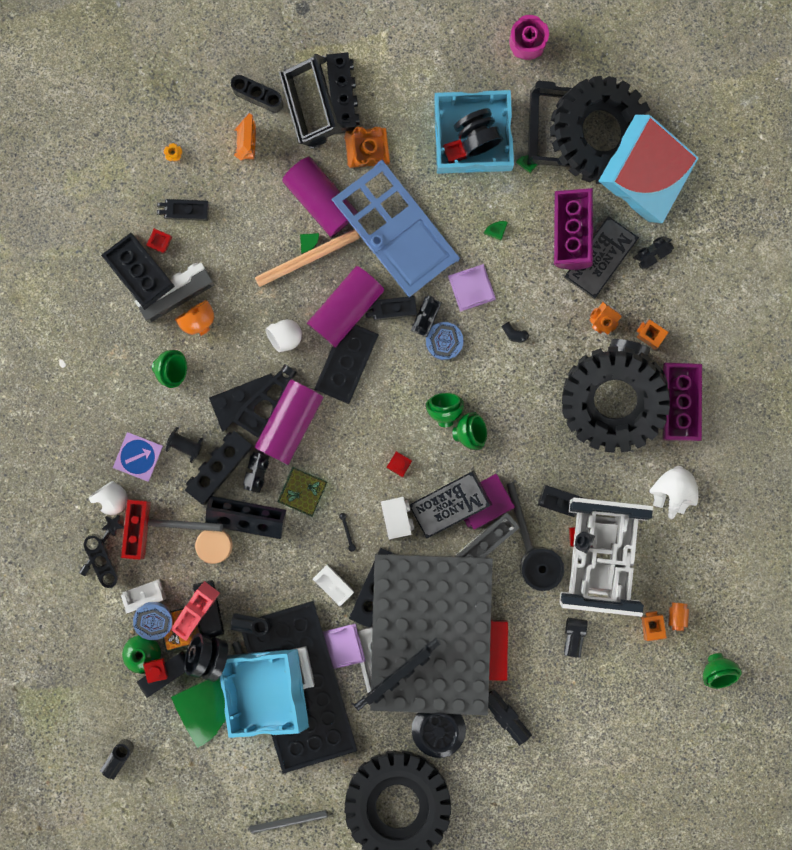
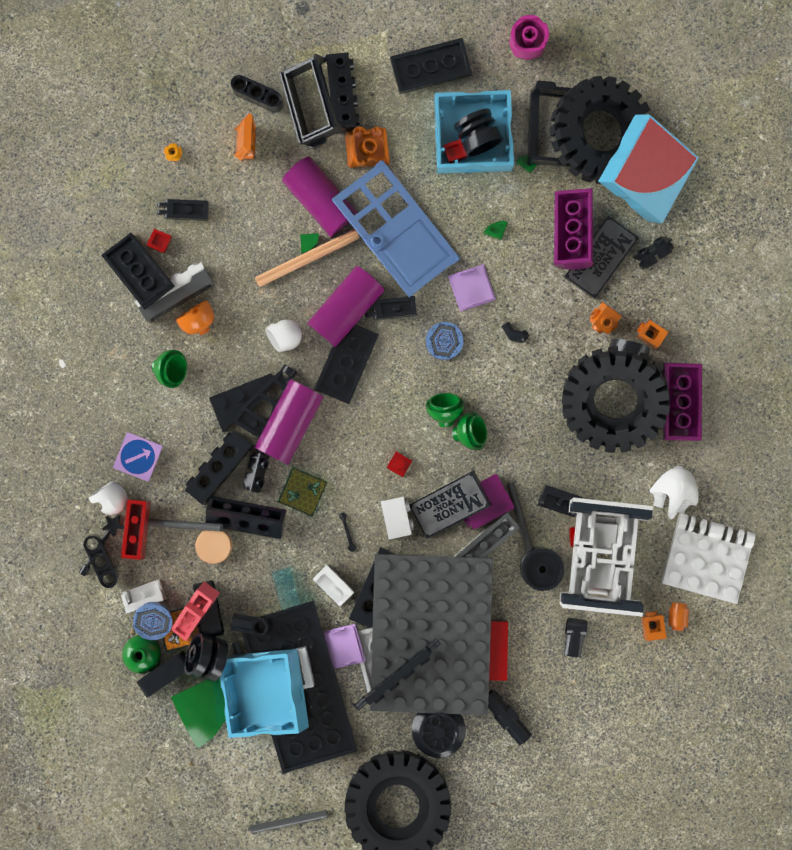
(117, 759): black piece -> none
(155, 670): red plate -> none
(184, 444): black hose -> none
(286, 588): none -> clear light blue slope
(426, 316): black hinge -> none
(431, 66): none -> black plate
(584, 541): black plate -> none
(705, 561): none -> white hinge
(720, 672): green piece -> none

